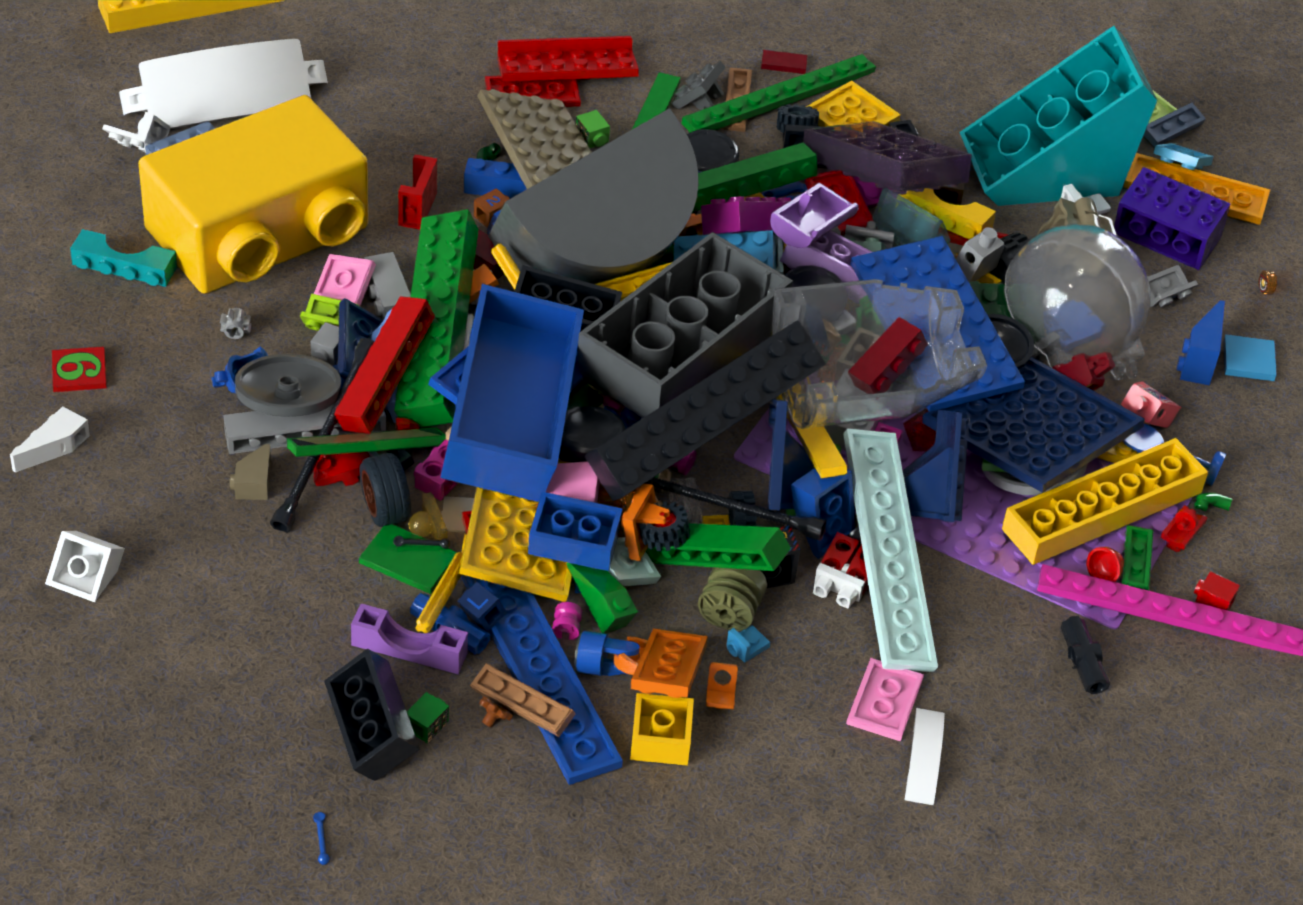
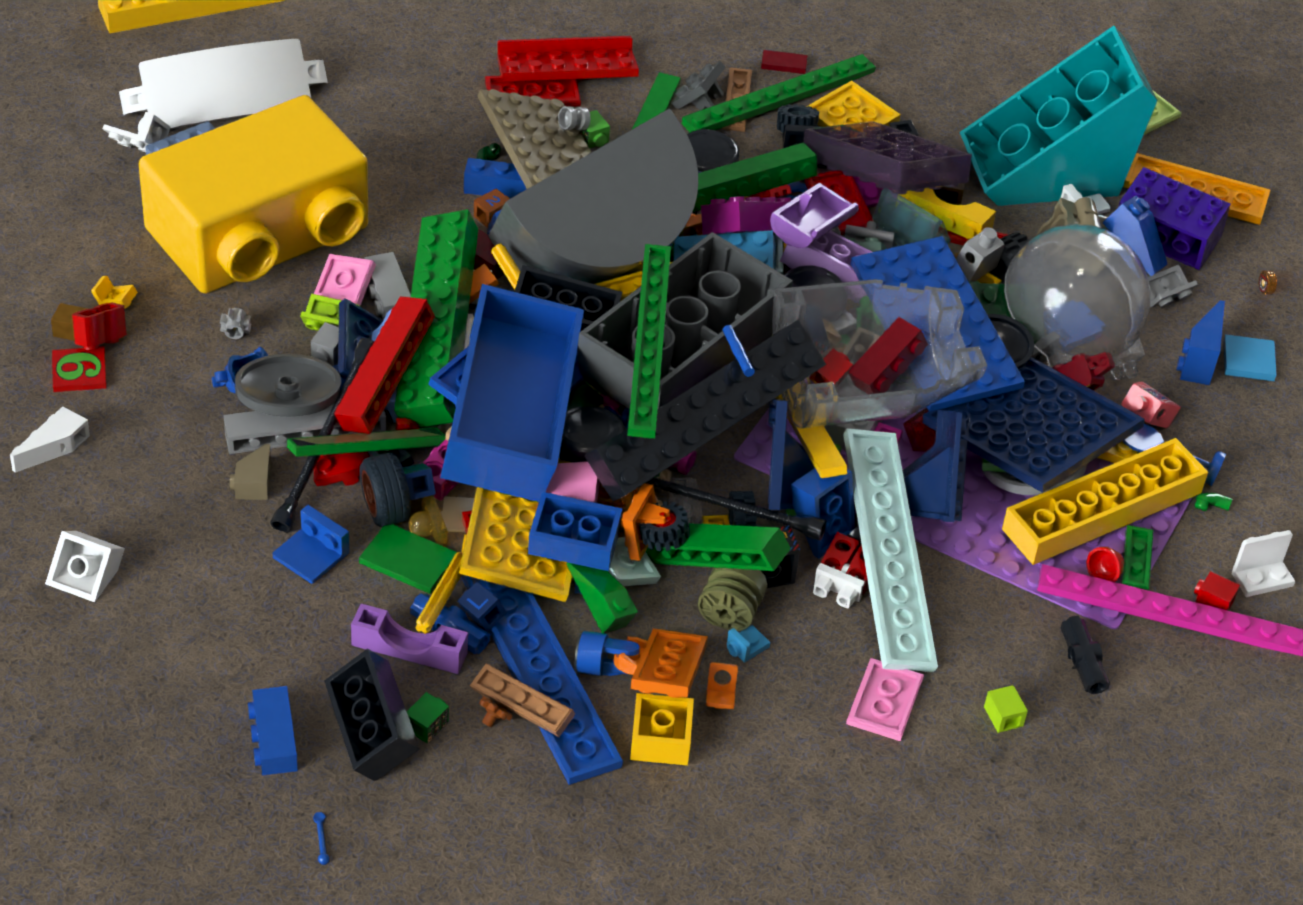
(63, 322): none -> pearl gold brick
(99, 325): none -> red brick
(106, 293): none -> yellow bracket
(152, 265): teal arch -> none
(273, 731): none -> blue brick
(314, 547): none -> blue bracket
(417, 200): red panel -> none
(419, 480): none -> dark blue brick
(444, 543): black hinge -> none
(567, 619): dark pink wheel -> none
(574, 118): none -> light grey wheel
(649, 342): none -> green plate
(738, 350): none -> blue piece
(775, 192): none -> red tile
(835, 369): none -> red brick
(925, 756): white slope -> none
(1005, 708): none -> lime panel
(1137, 227): none -> blue slope
(1174, 124): sand blue plate -> none
(1183, 528): red hips -> none
(1189, 158): medium azure plate -> none
(1261, 565): none -> white bracket

